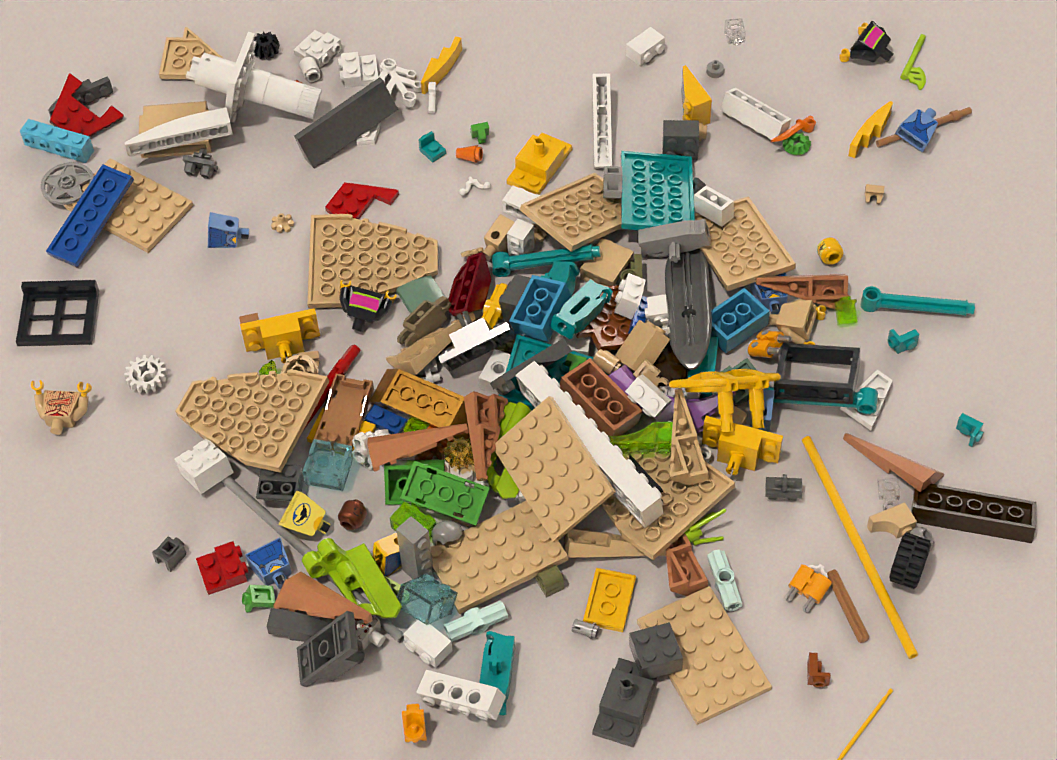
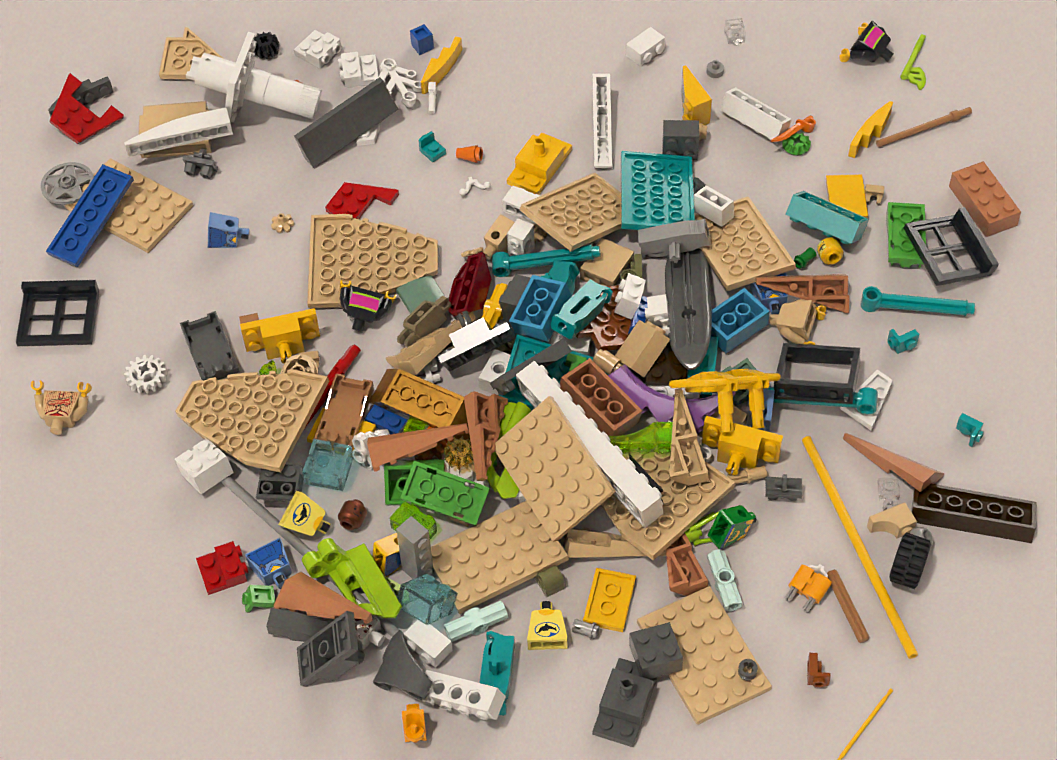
(57, 140): medium azure brick -> none
(174, 557): dark grey window -> none
(209, 347): none -> dark grey piece
(309, 69): white brick -> none
(402, 670): none -> dark grey panel
(421, 39): none -> blue panel
(446, 532): light grey hair -> none
(480, 131): bright green tile -> none
(546, 629): none -> light yellow torso
(612, 182): light grey brick -> none
(648, 396): white brick -> none
(651, 373): tan plate -> none
(731, 526): none -> green torso
(748, 475): none -> tan axle
(749, 663): none -> dark grey bush
(767, 344): light orange piece -> none
(802, 260): none -> green pin
(826, 217): none -> teal brick
(846, 310): clear neon green bracket -> none
(847, 192): none -> yellow tile
(903, 250): none -> bright green piece
(918, 128): medium blue torso -> none
(972, 242): none -> black window
(984, 199): none -> nougat brick

